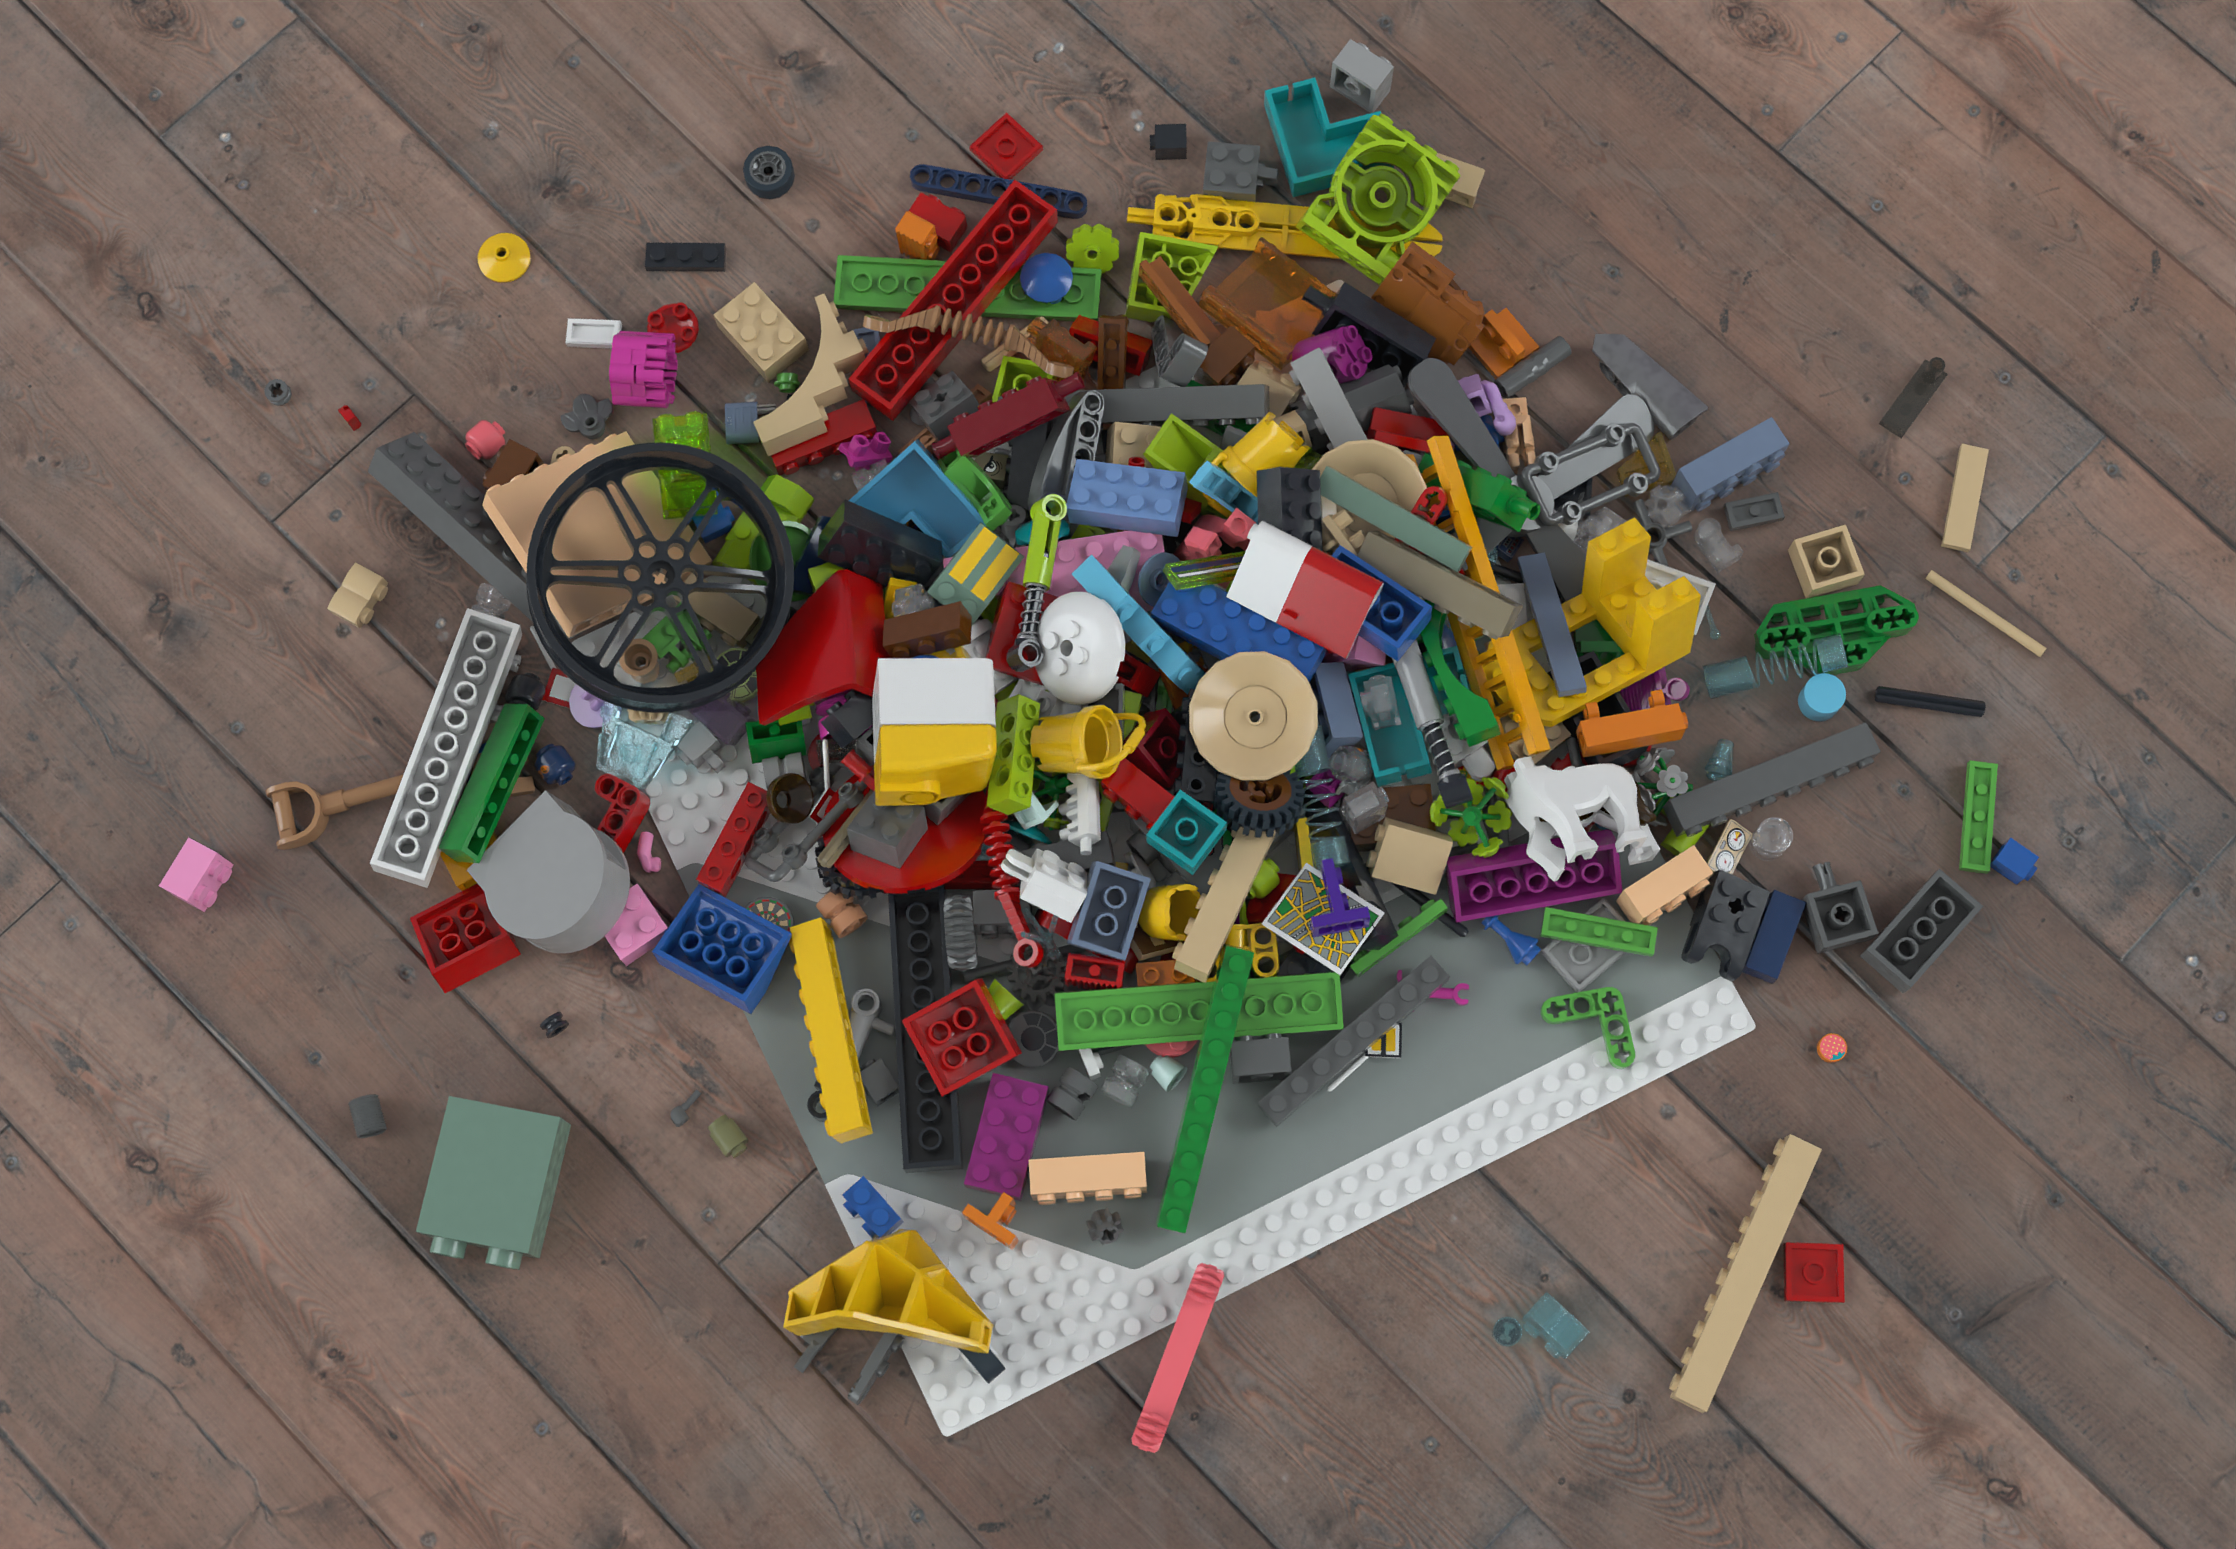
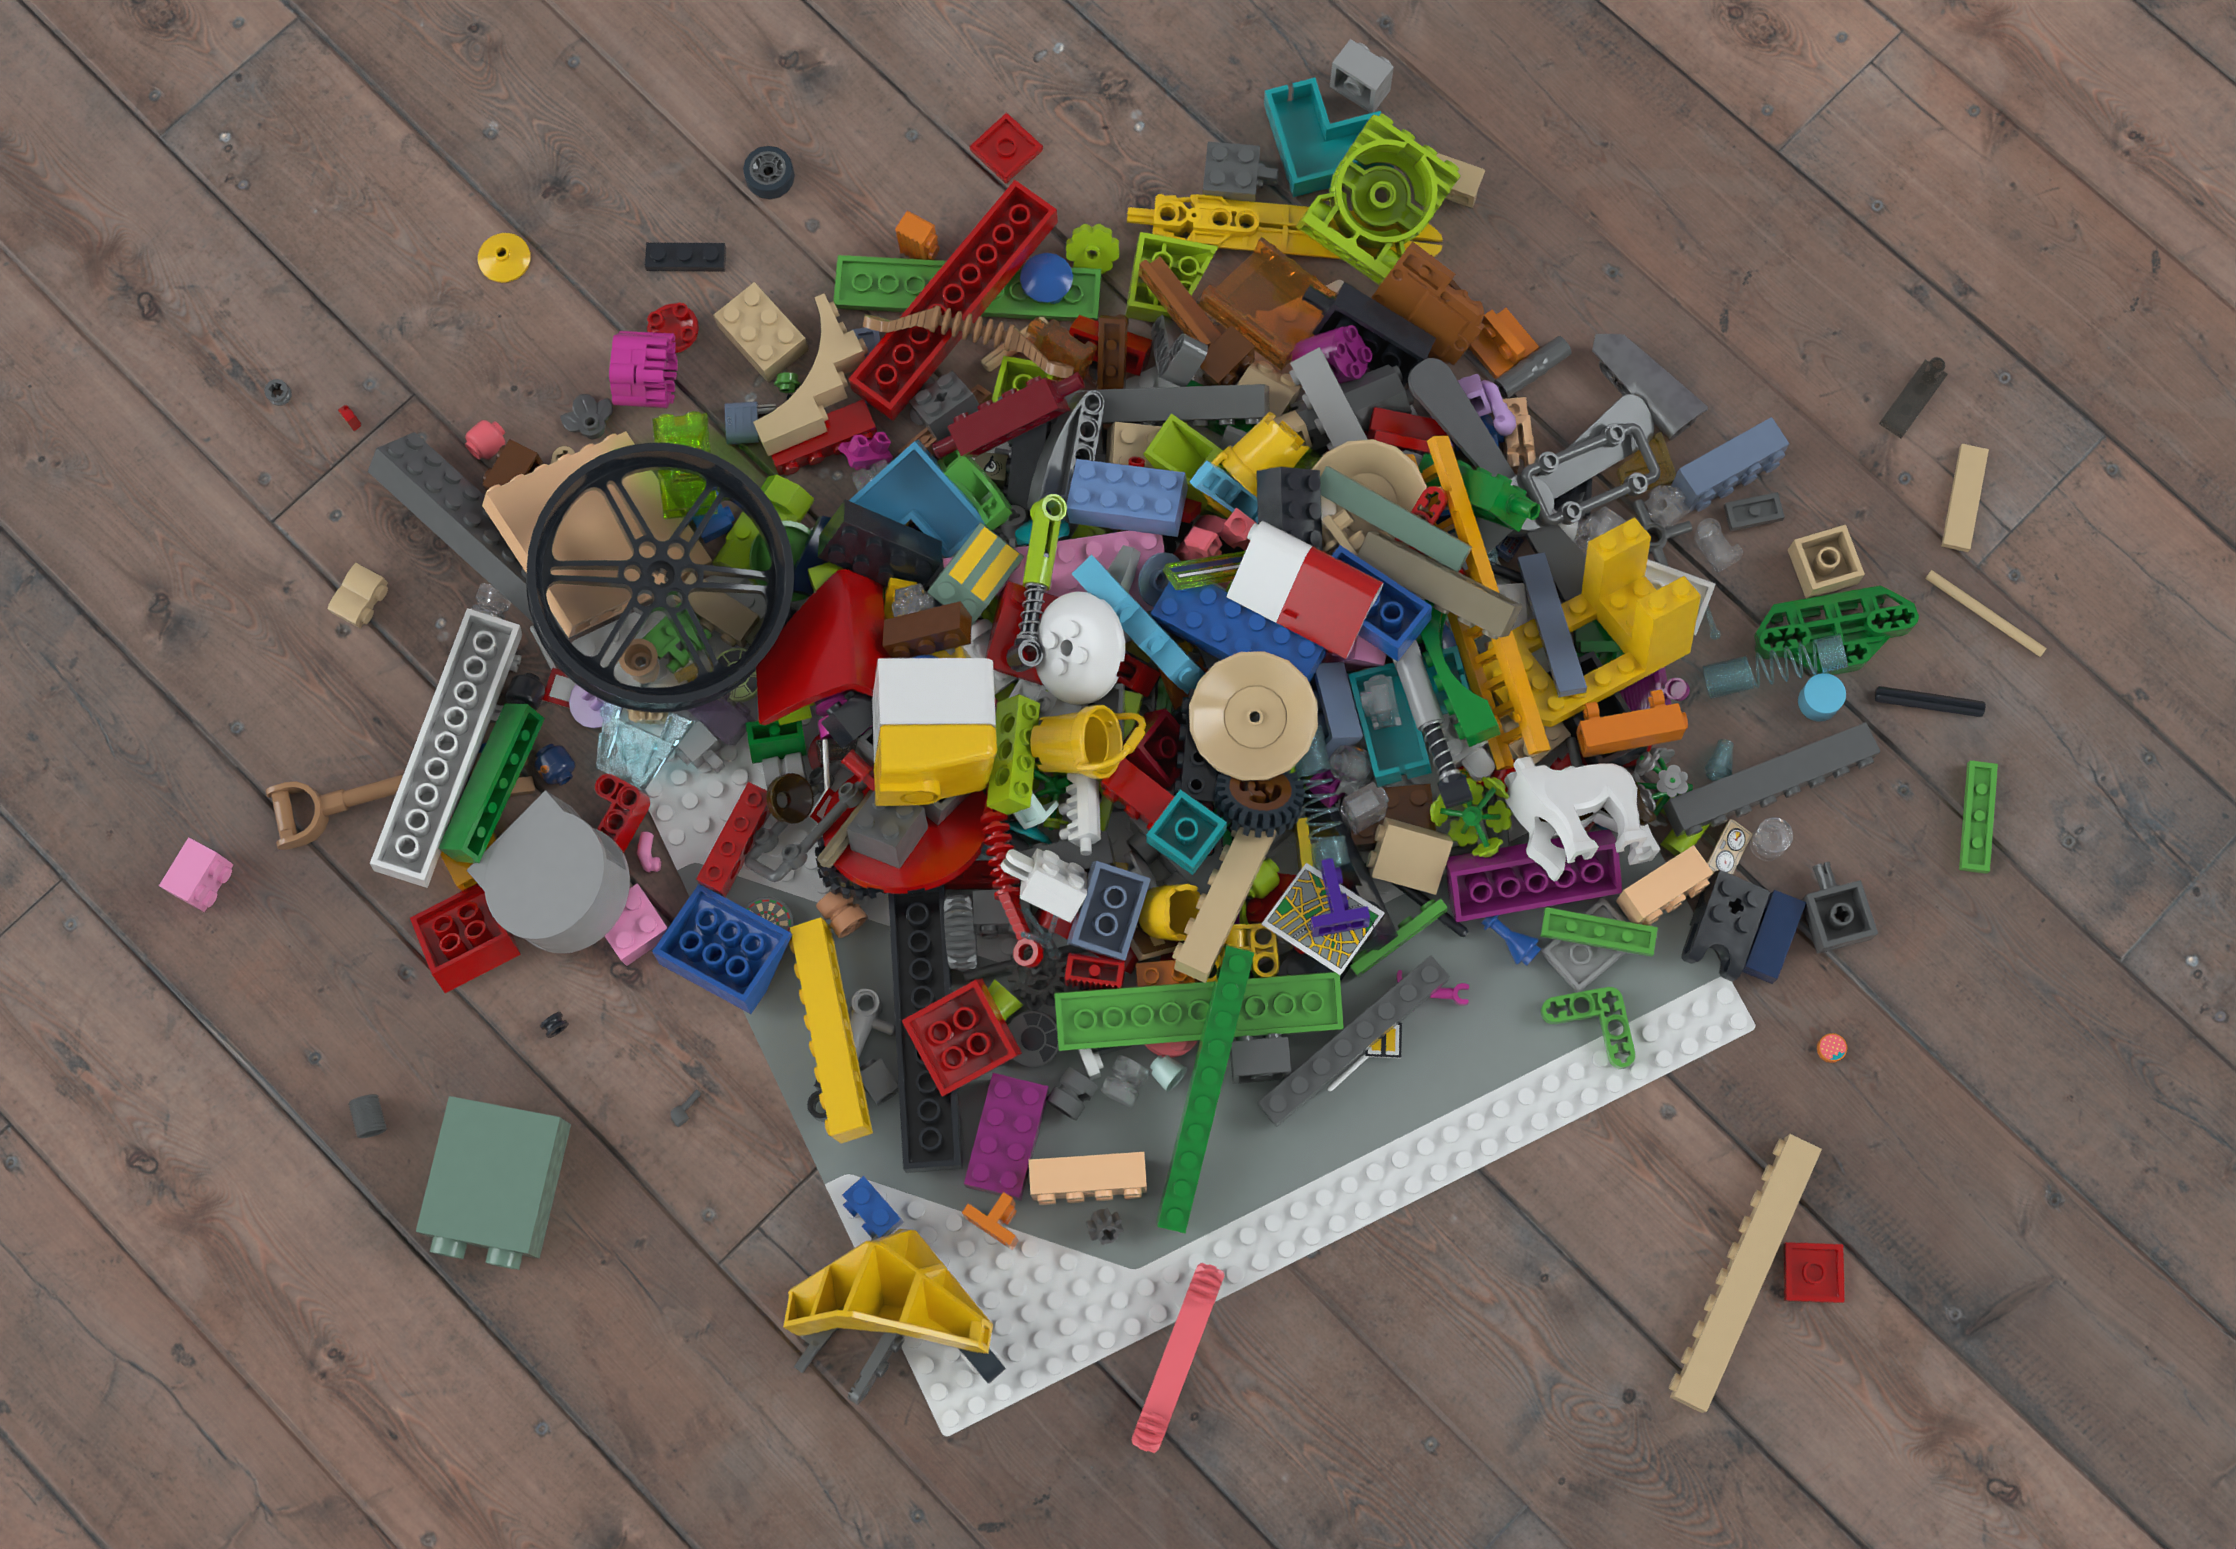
(591, 332): white tile -> none
(728, 1136): olive brick -> none
(949, 222): red brick -> none
(987, 183): dark blue beam -> none
(1169, 141): black brick -> none
(1507, 1331): clear light blue tile -> none
(1555, 1326): clear light blue brick -> none
(1921, 931): dark grey brick -> none
(2014, 862): blue brick -> none

